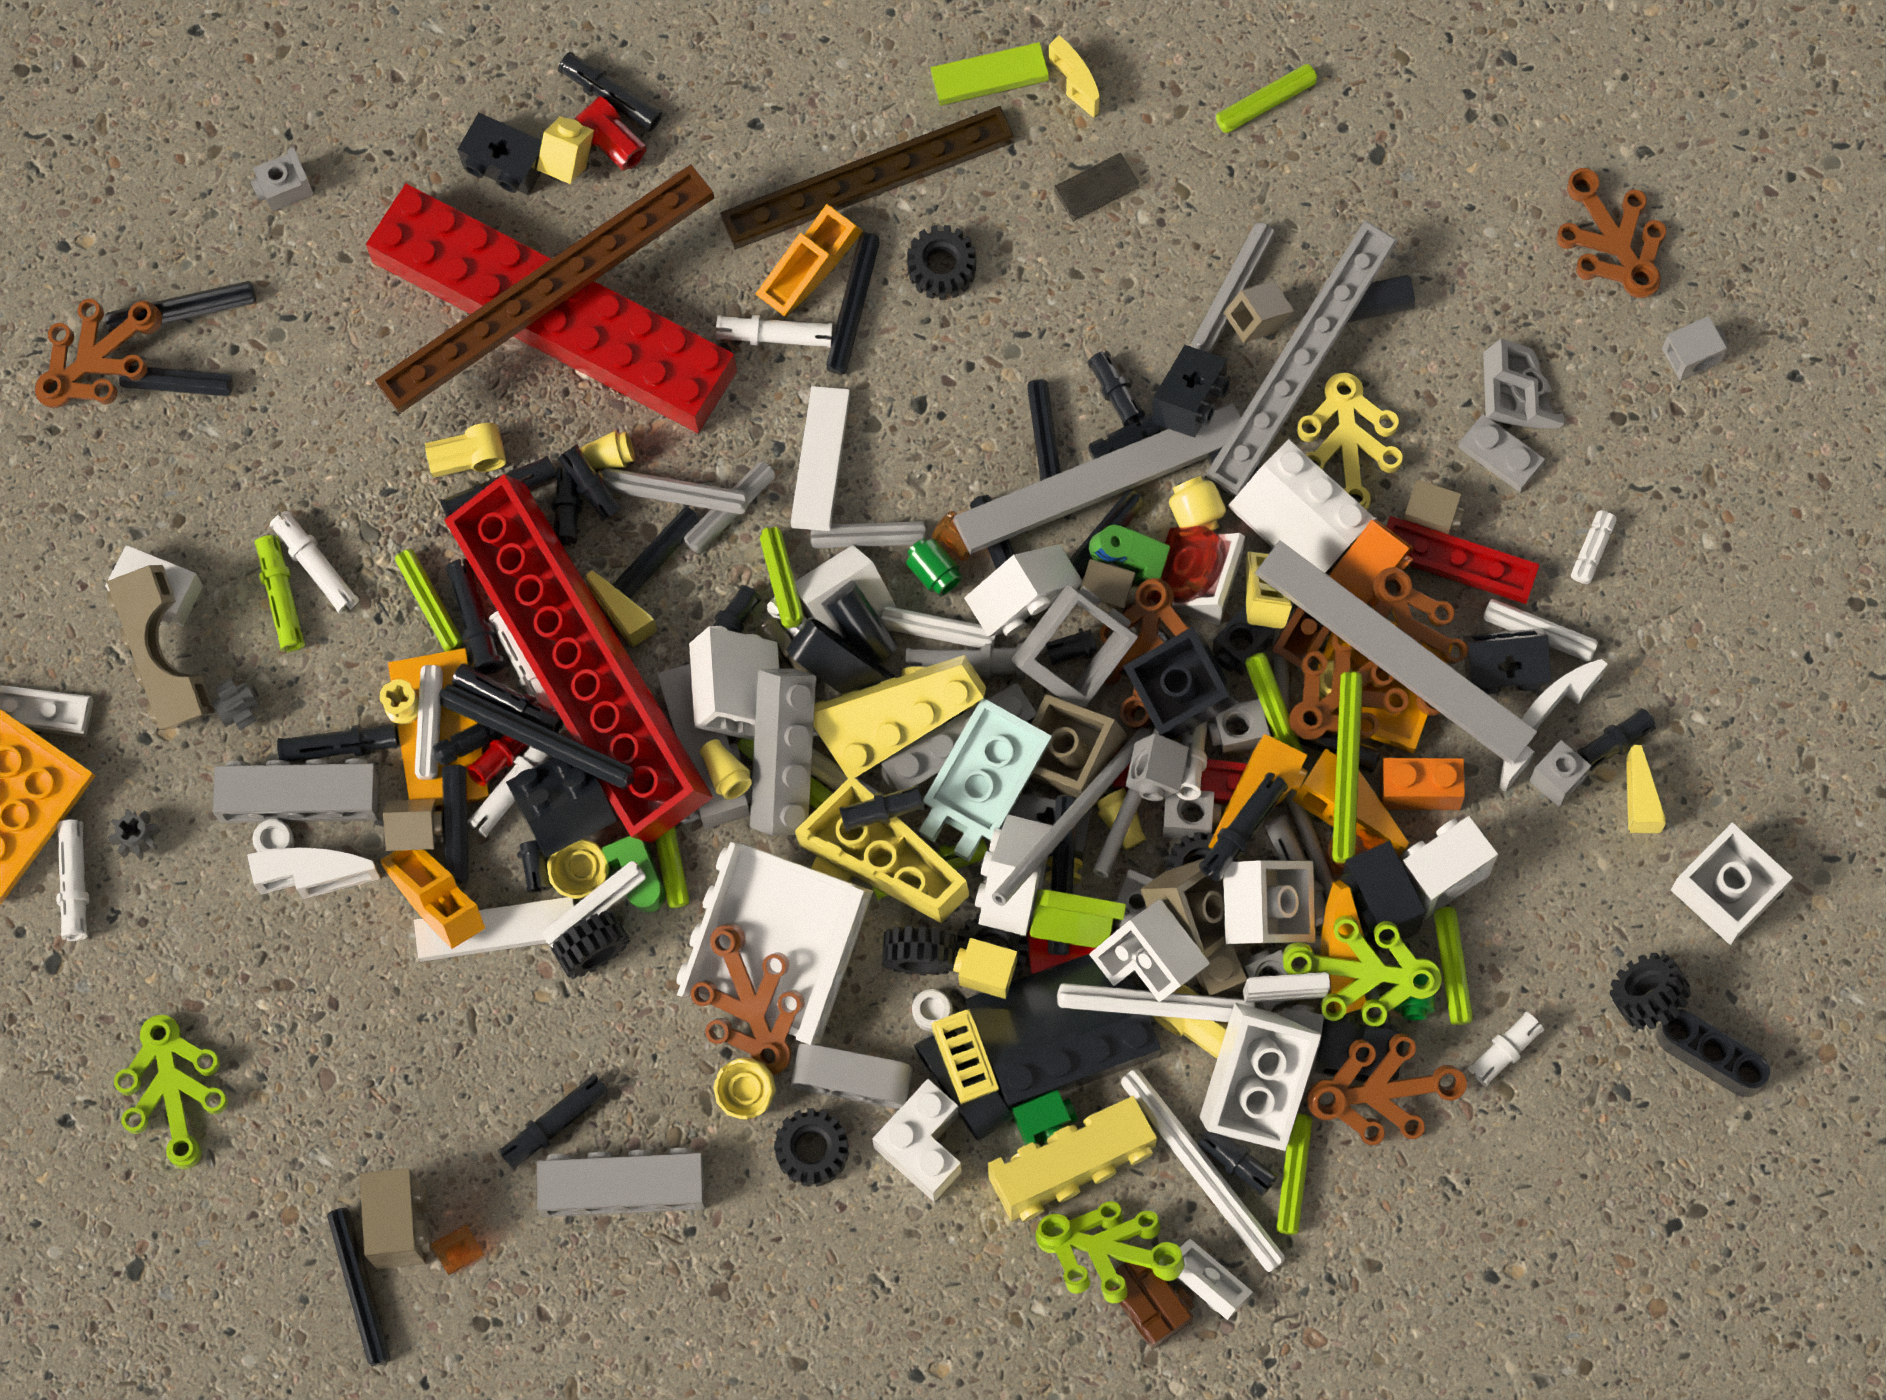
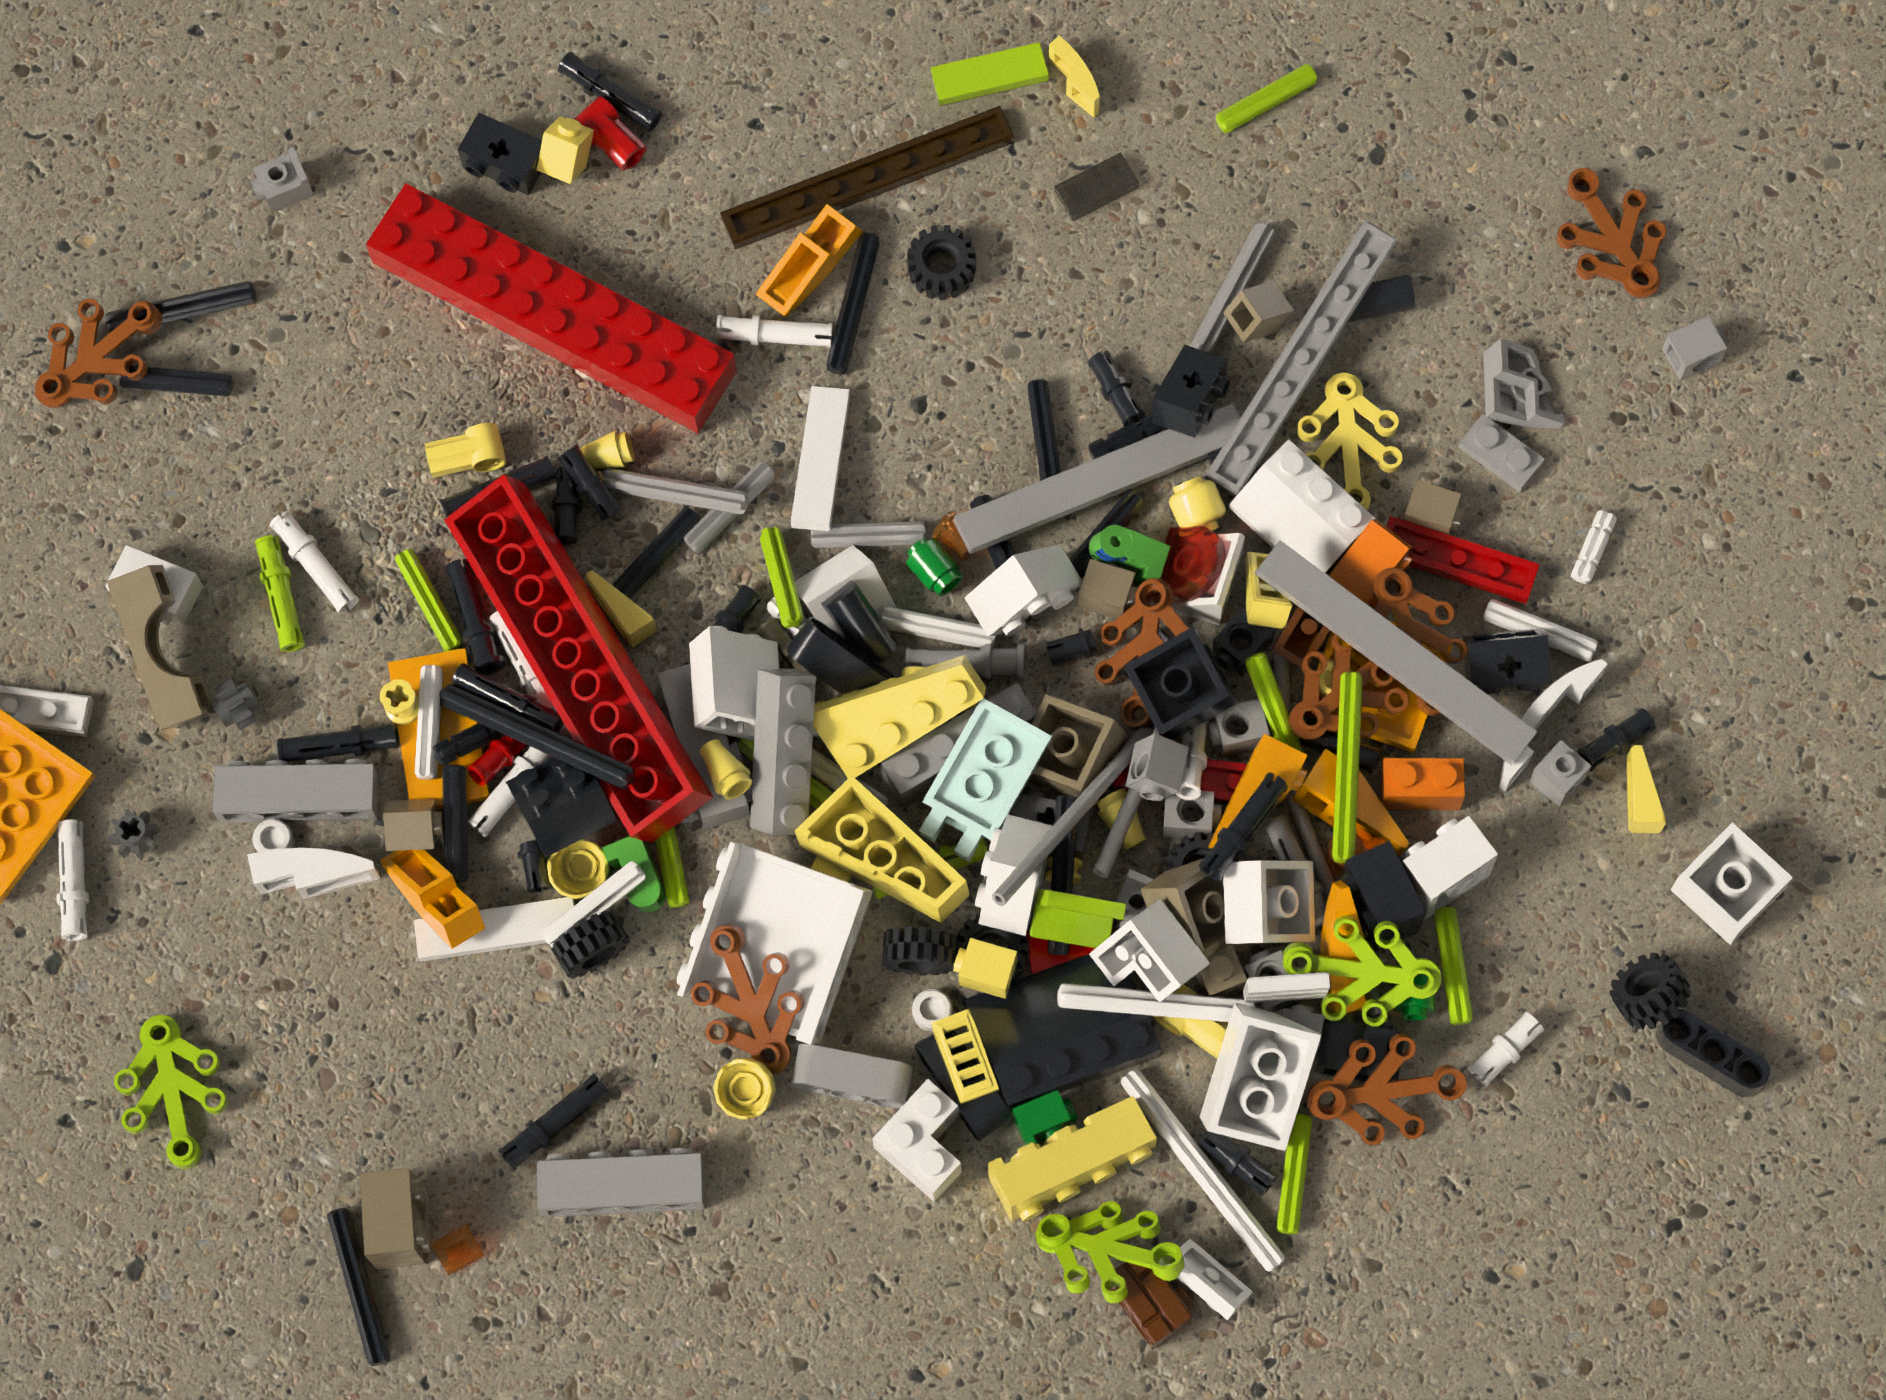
(544, 289): reddish brown plate -> none
(805, 1123): black tyre -> none
(881, 808): black pin -> none
(1099, 667): light grey window -> none

